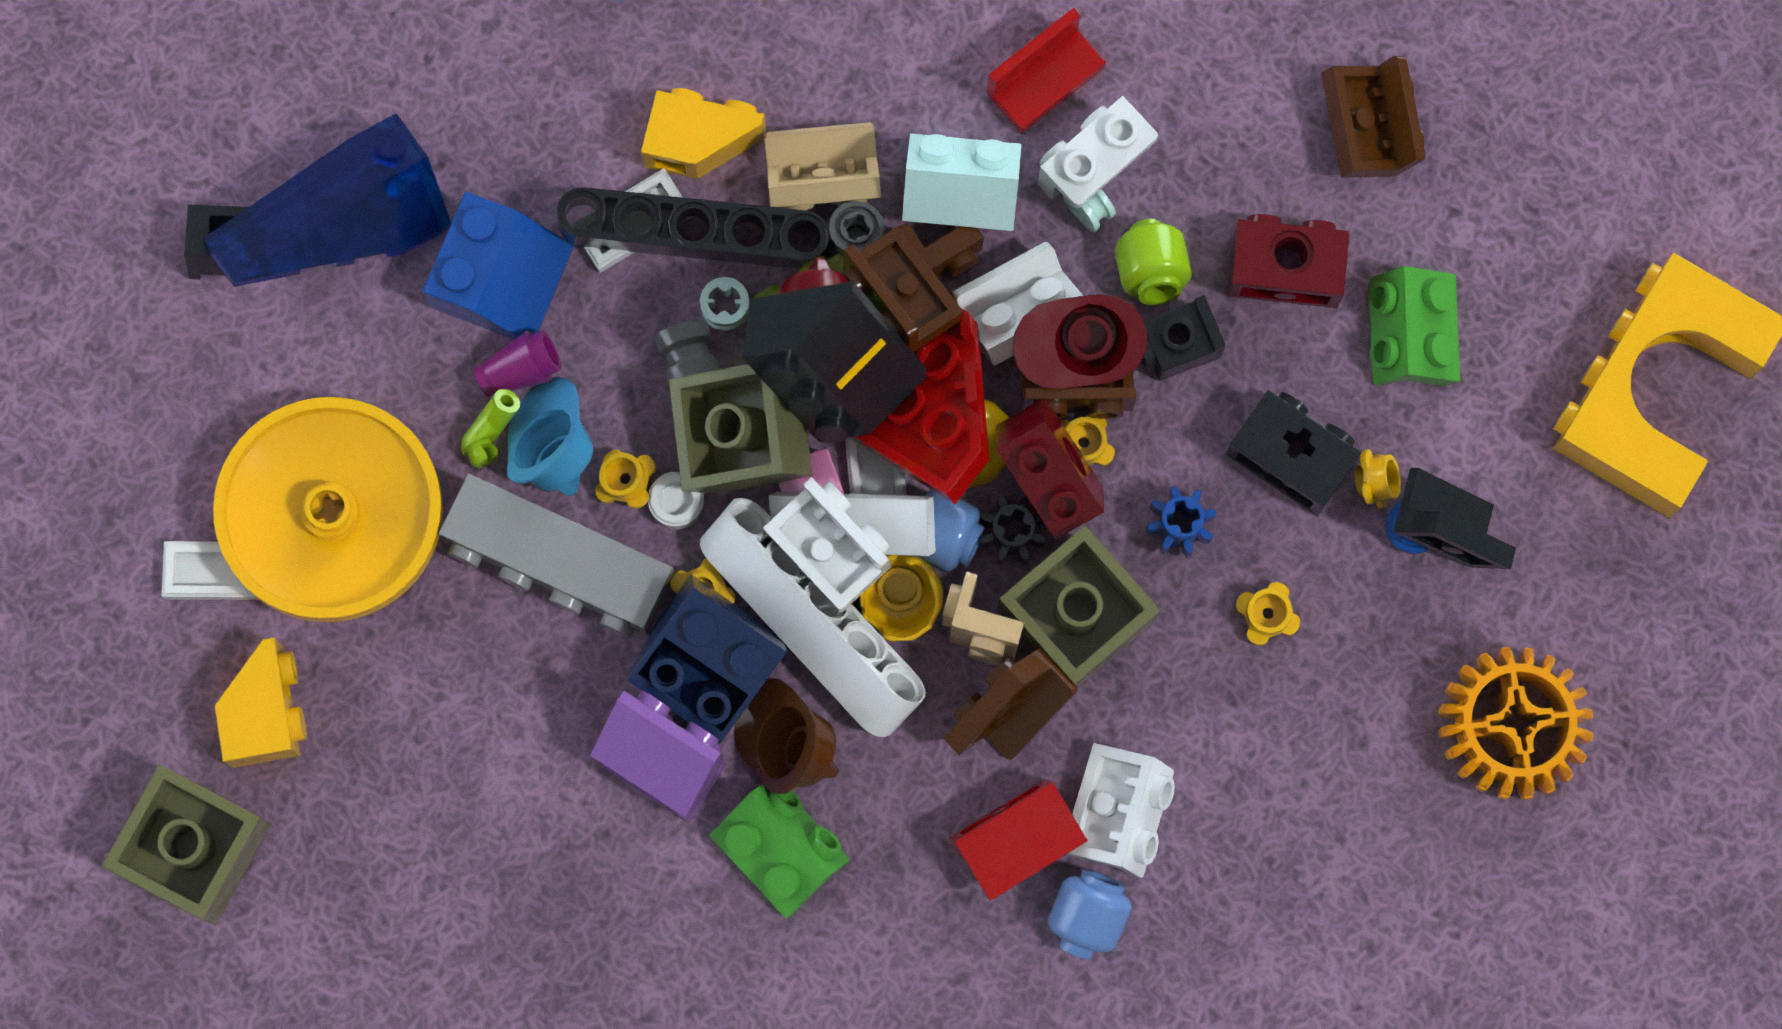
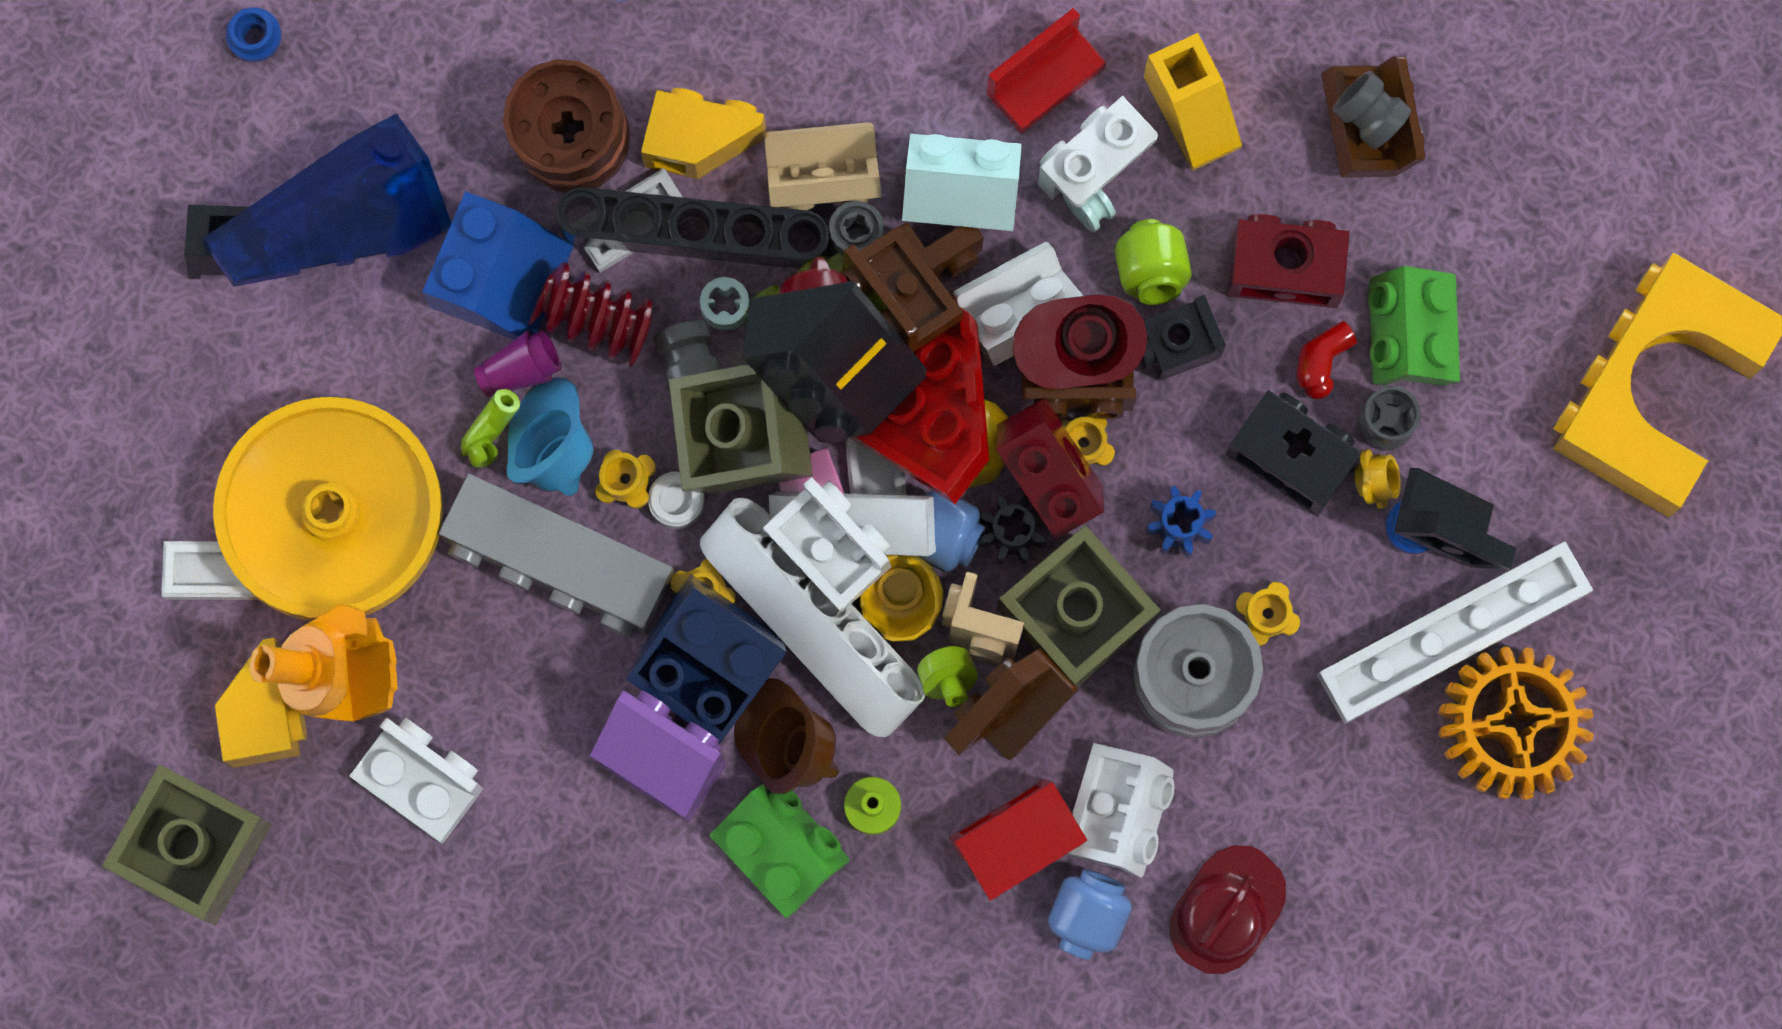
(244, 22): none -> blue plate
(332, 667): none -> light orange piece
(417, 780): none -> white bracket
(542, 108): none -> copper wheel
(594, 312): none -> dark red piece
(875, 820): none -> lime tile
(948, 674): none -> lime tile
(1193, 101): none -> yellow slope
(1211, 641): none -> light grey wheel
(1227, 910): none -> dark red piece
(1317, 358): none -> red arm
(1371, 110): none -> dark grey wheel
(1396, 410): none -> dark grey wheel
(1454, 632): none -> white plate

